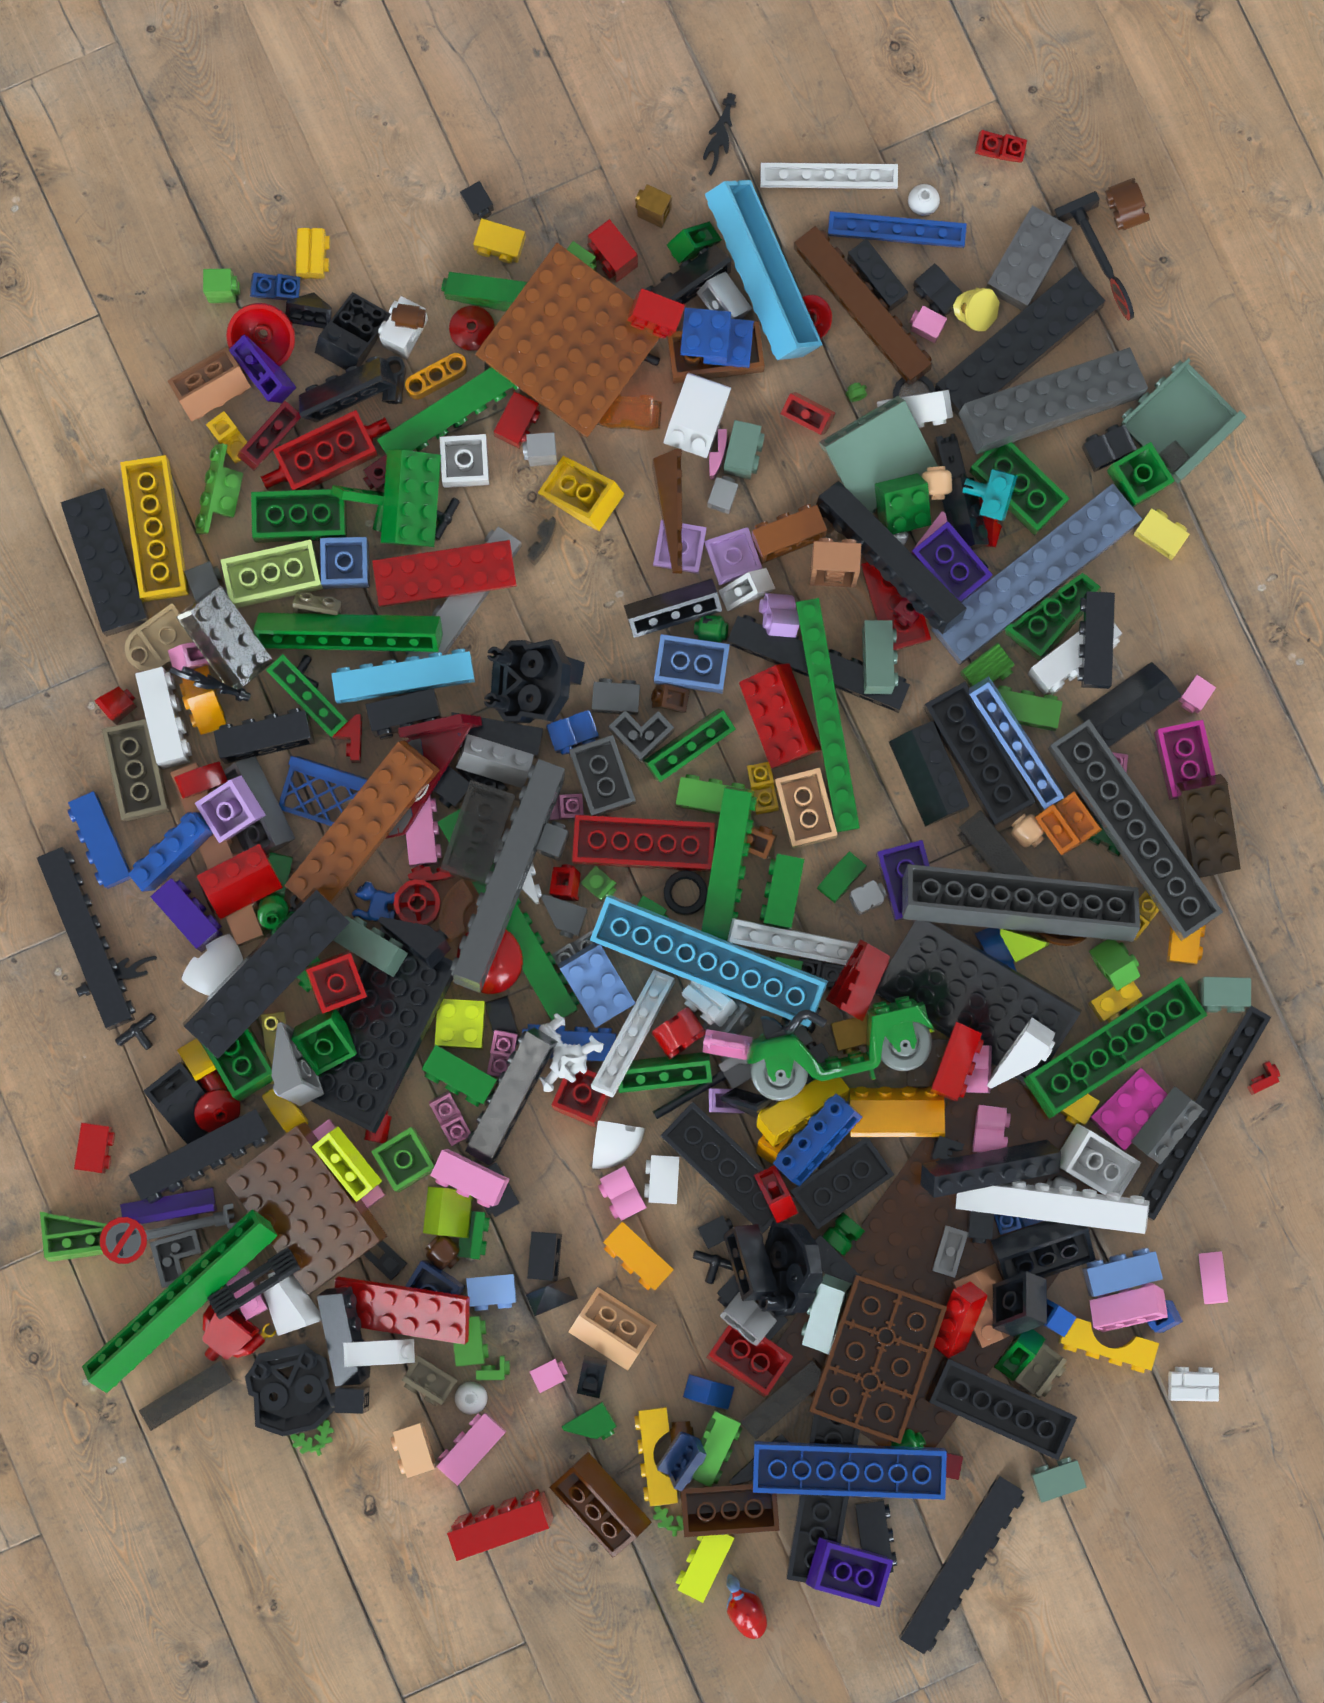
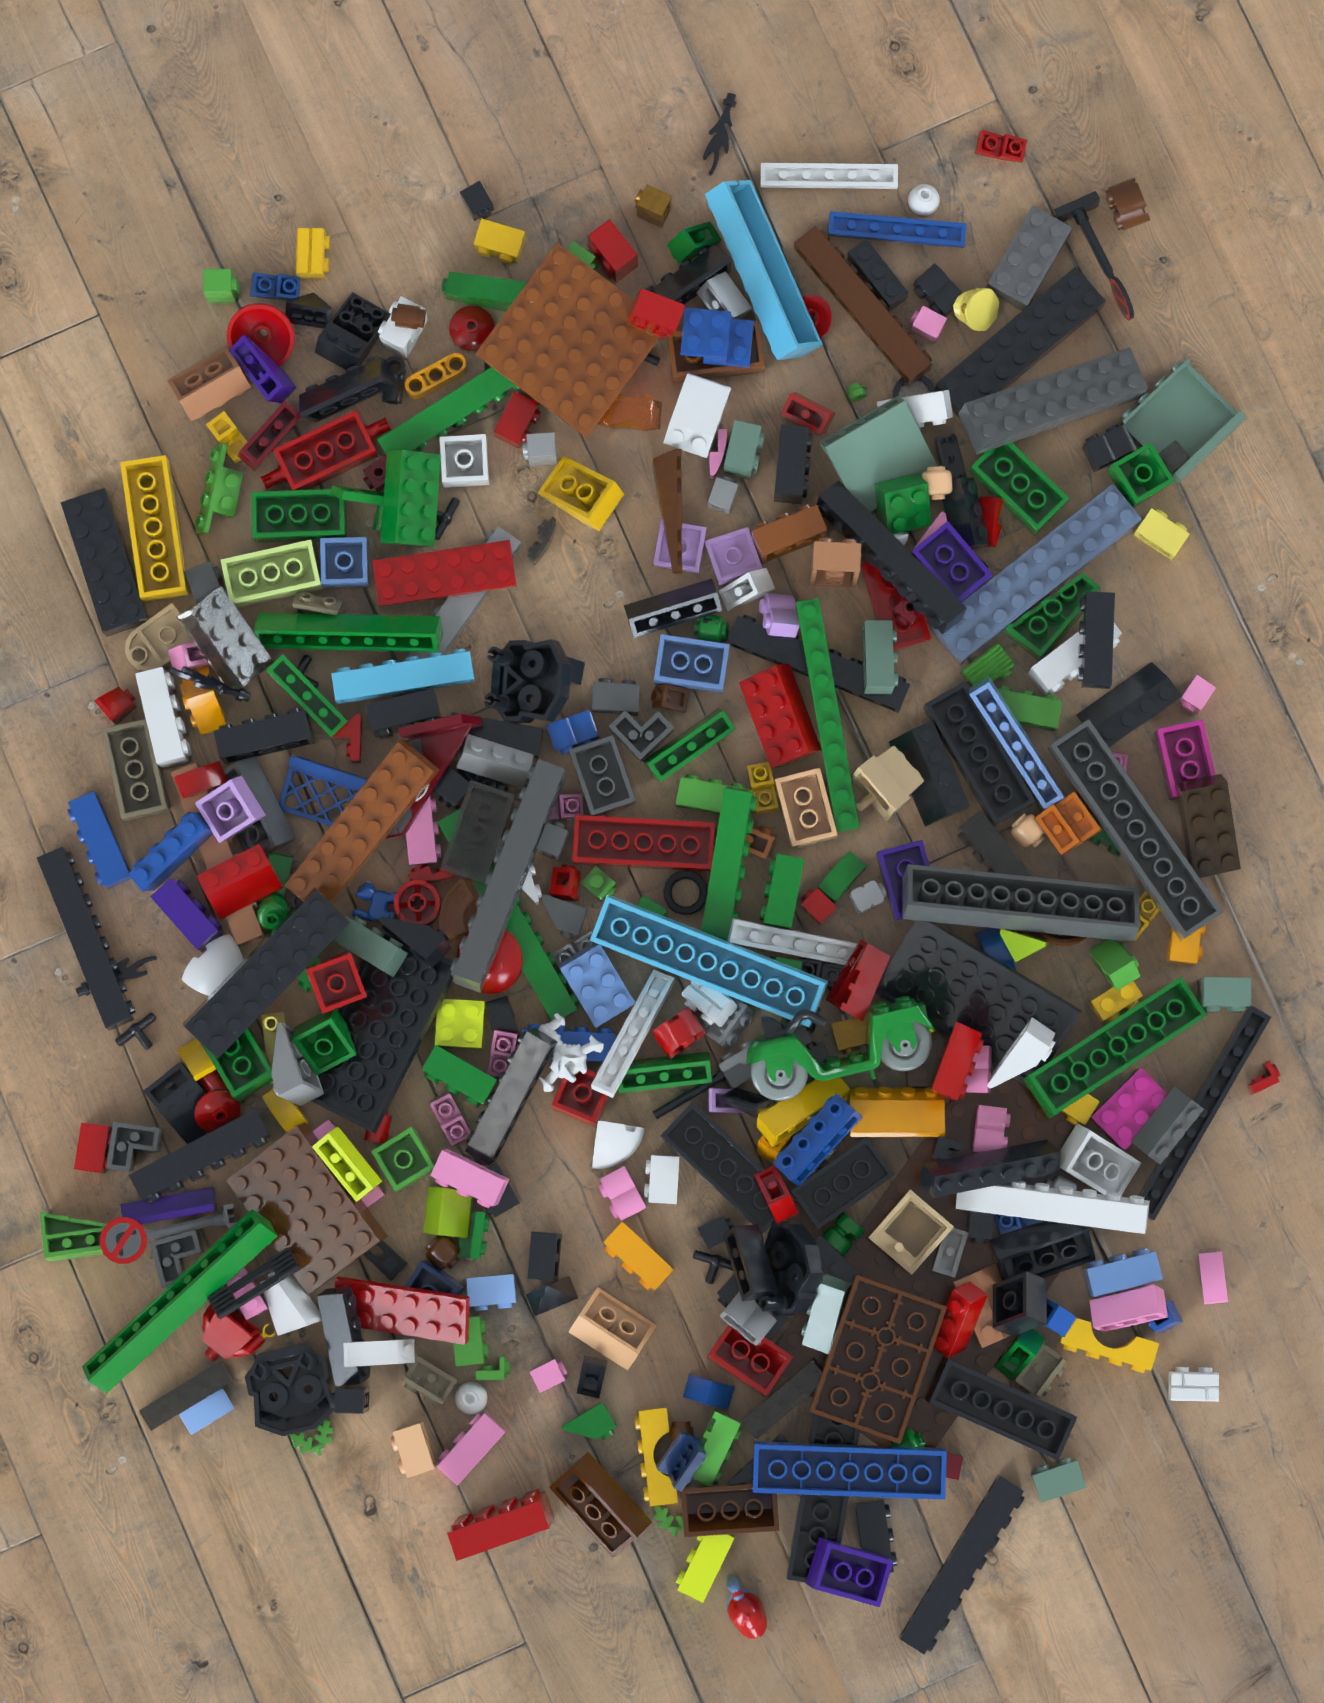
(125, 1142): none -> dark grey brick
(206, 1411): none -> light blue slope
(726, 1044): bright pink hinge -> none
(792, 464): none -> black brick
(817, 905): none -> red brick
(886, 782): none -> tan piece
(911, 1232): none -> tan piece
(995, 494): teal brick -> none

